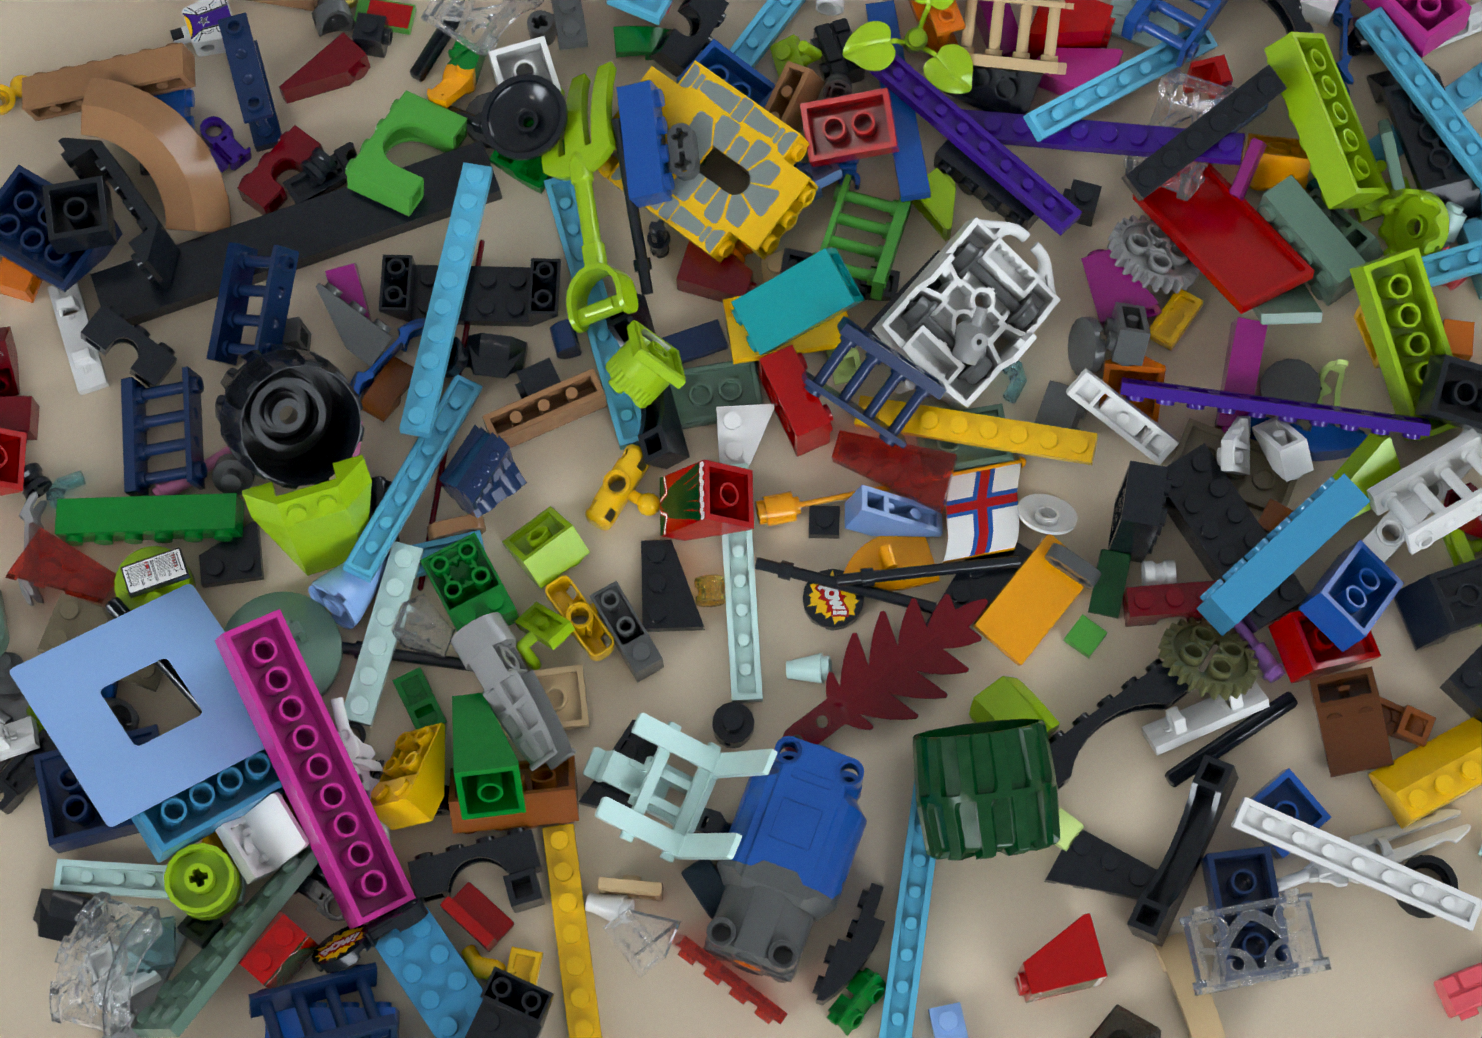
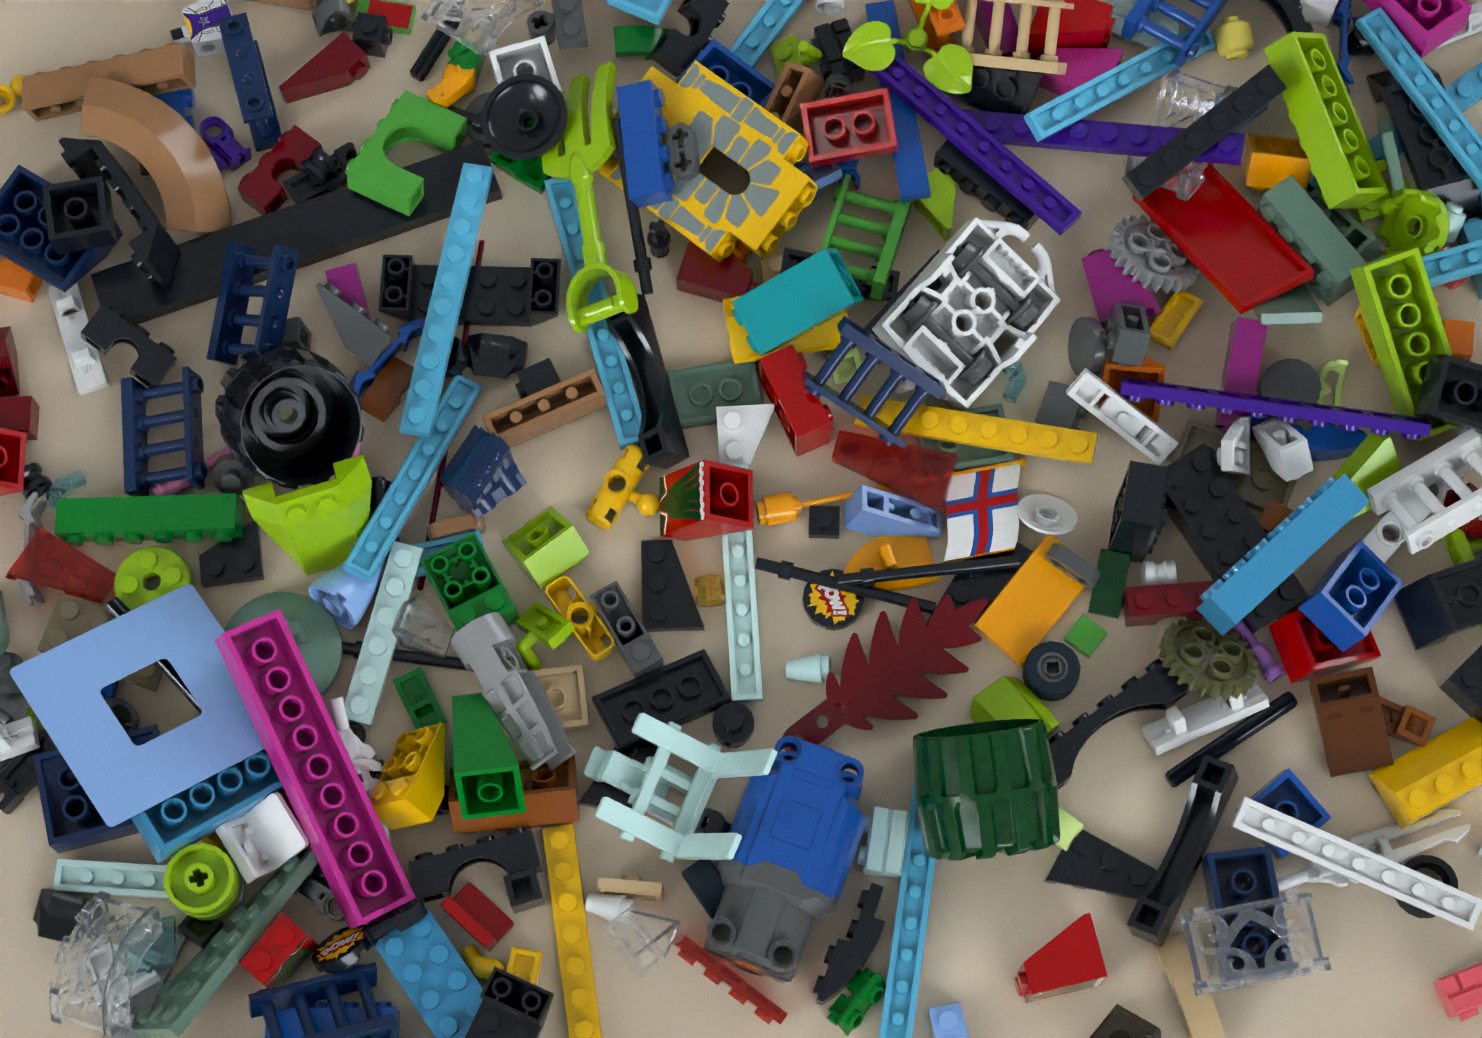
(155, 572): tile -> none
(565, 340): dark blue brick -> none
(645, 366): lime piece -> none
(670, 693): none -> black tile
(698, 341): dark blue tile -> none
(885, 842): none -> light aqua brick
(970, 338): light grey piece -> none
(1043, 678): none -> black wheel
(1085, 198): black brick -> none
(1212, 70): red panel -> none
(1234, 38): none -> light yellow head
(1247, 168): magenta tile -> none

